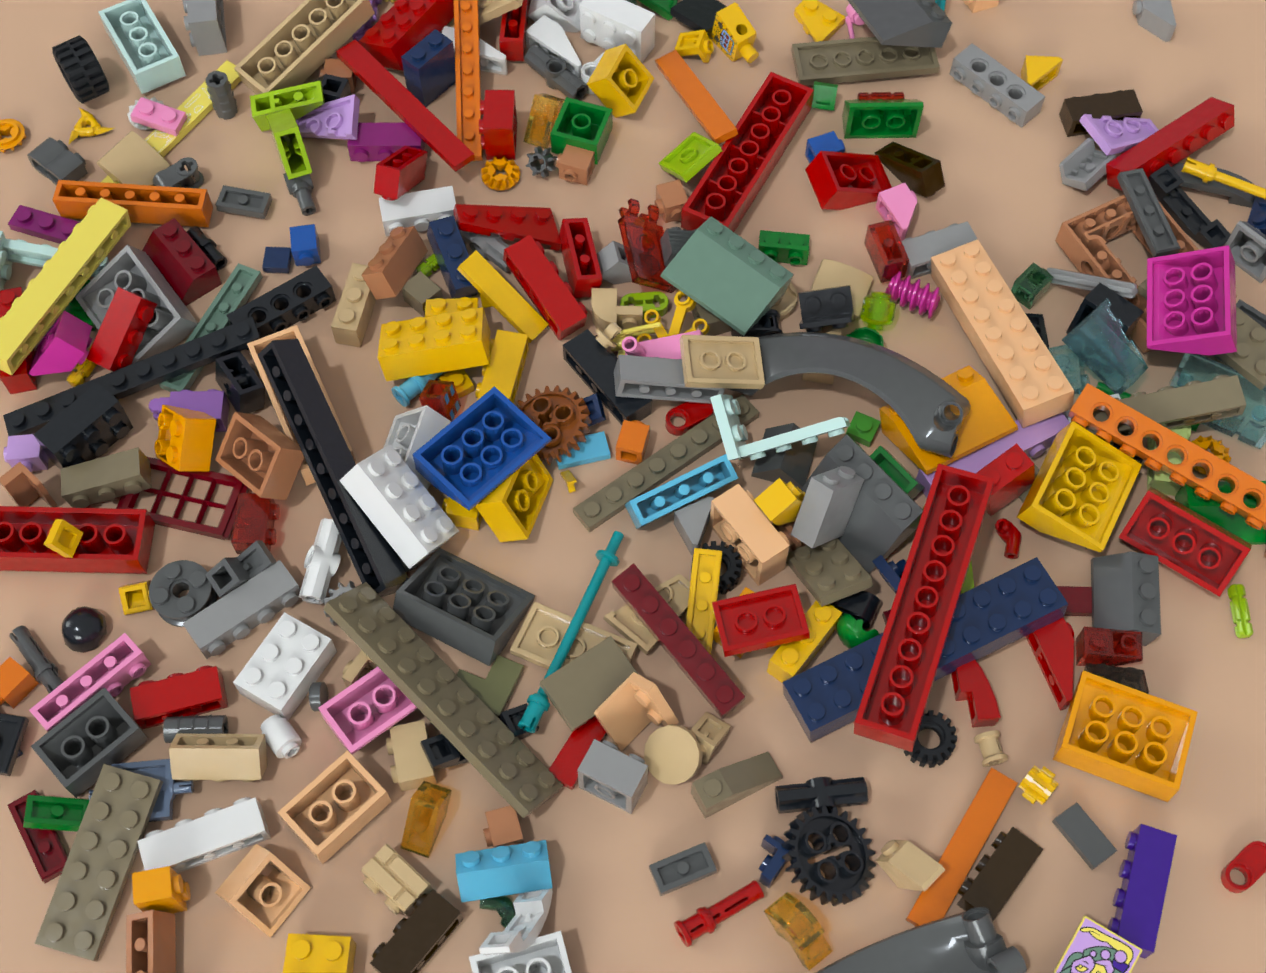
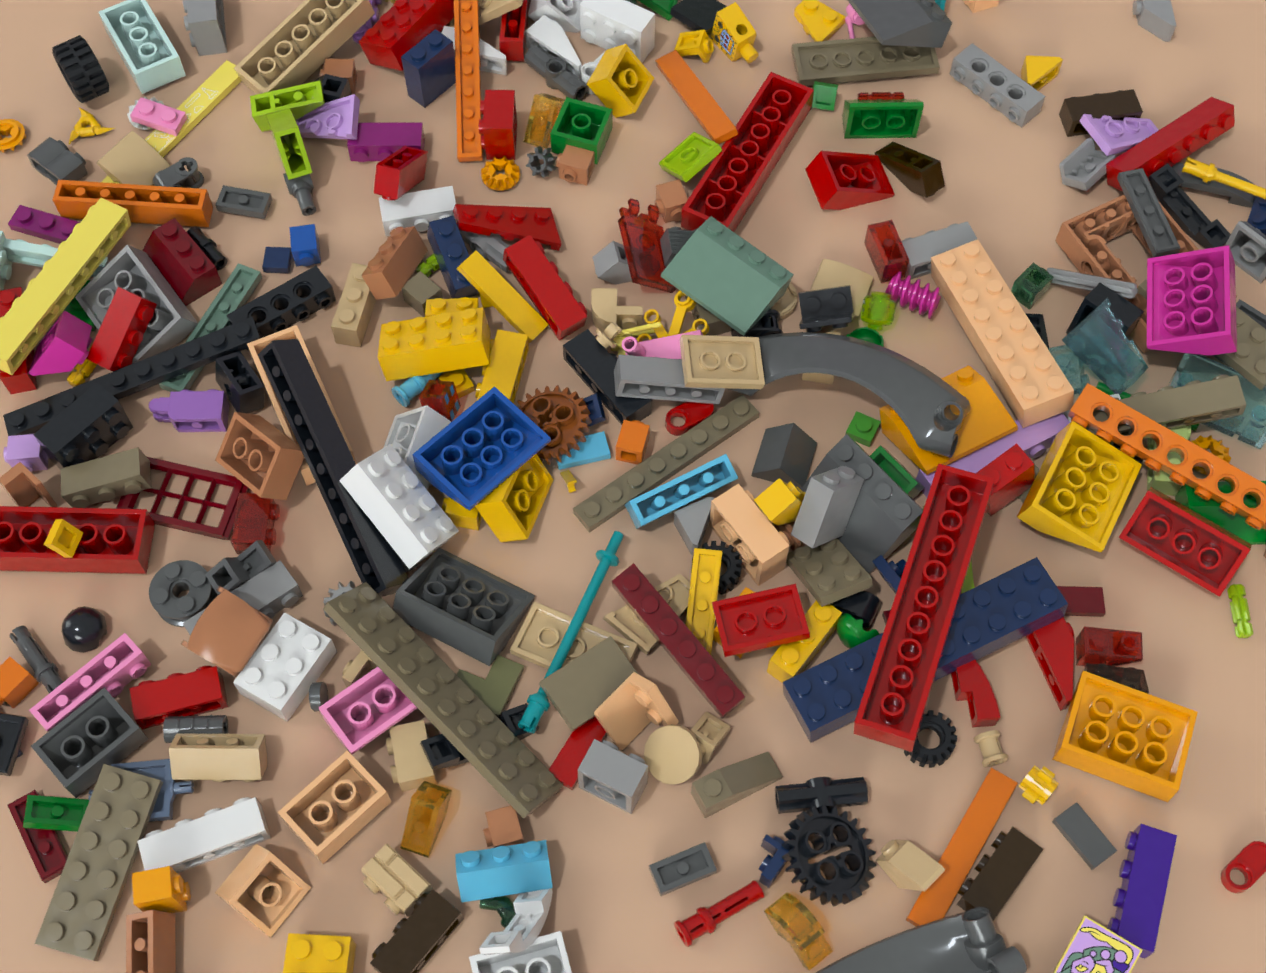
(135, 597): yellow slope -> none
(185, 438): light orange slope -> none
(221, 95): dark grey axle -> none
(228, 632): none -> nougat piece
(281, 736): white brick -> none
(321, 563): white piece -> none
(405, 105): red tile -> none
(579, 257): red brick -> none
(647, 300): lime beam -> none
(735, 434): light aqua bracket -> none
(785, 247): green bracket -> none
(823, 142): blue brick -> none
(899, 206): bright pink slope -> none
(1010, 536): red arm -> none
(1127, 594): dark grey slope -> none

